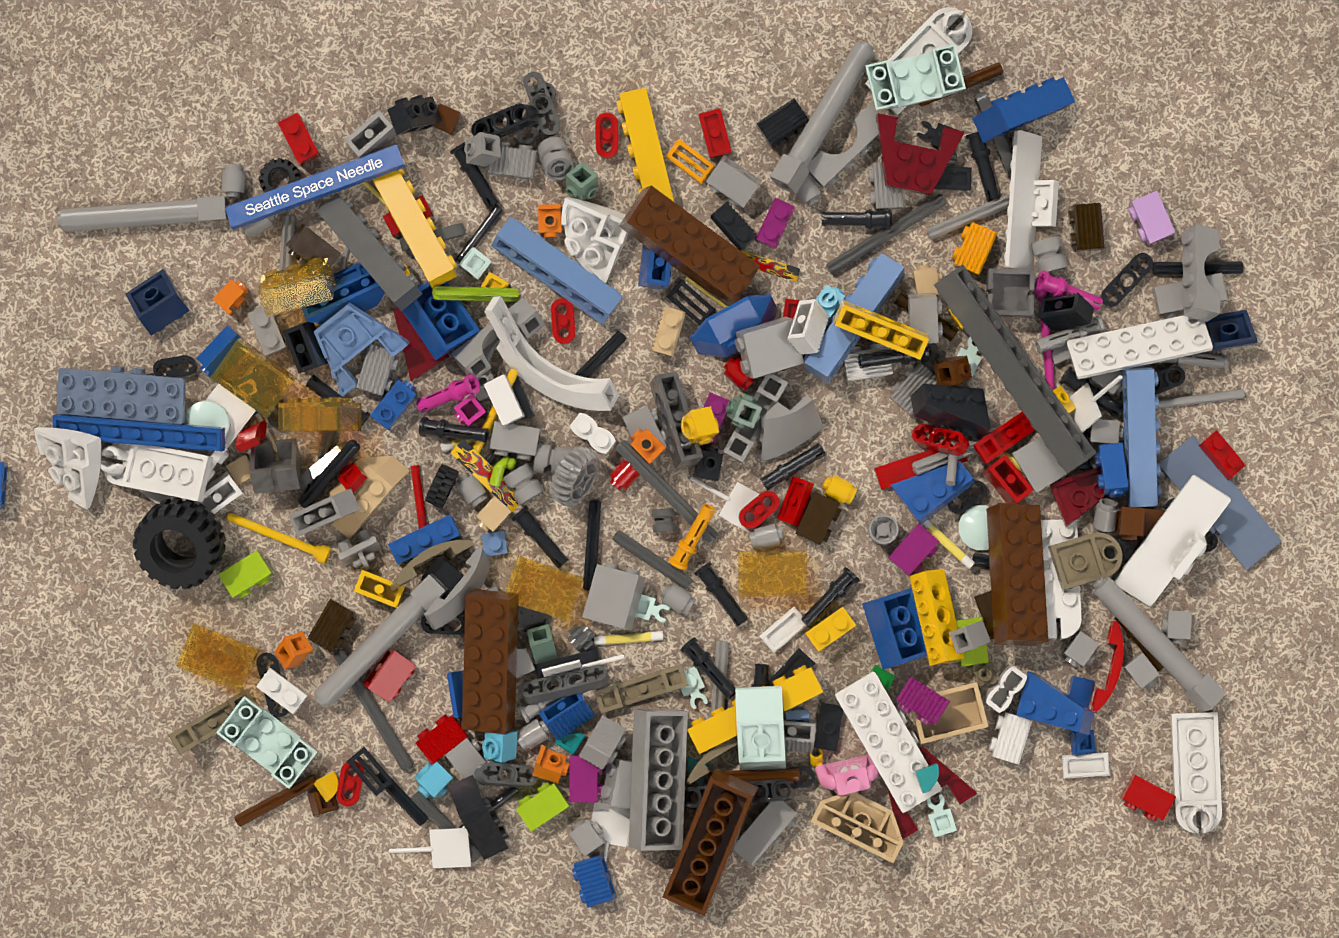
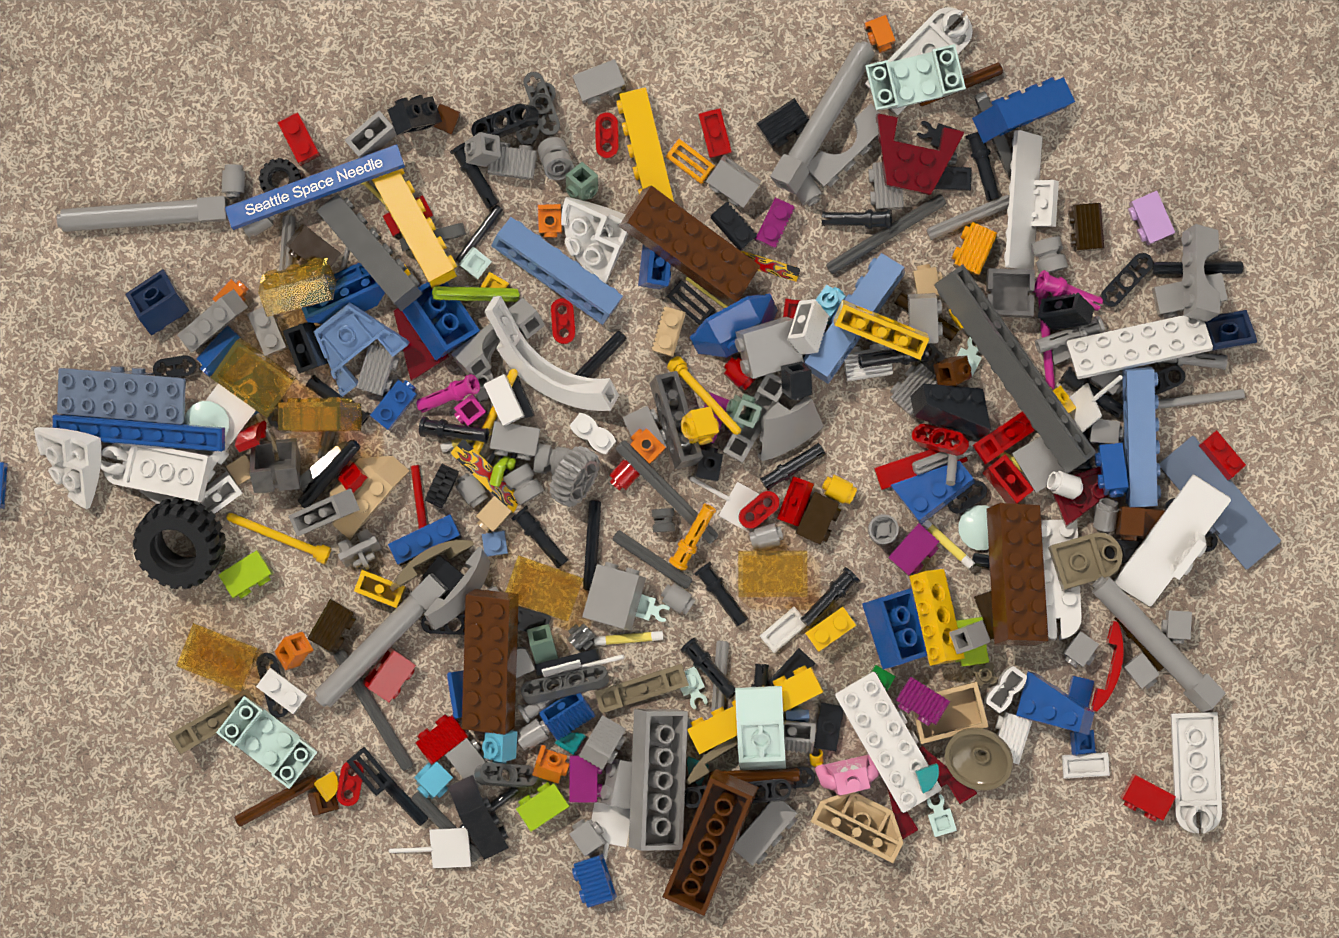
(212, 320): none -> light grey brick
(599, 82): none -> light grey brick
(679, 365): none -> yellow piece
(796, 380): none -> black brick
(880, 33): none -> orange brick
(973, 766): none -> dark tan dish
(1065, 484): none -> white brick

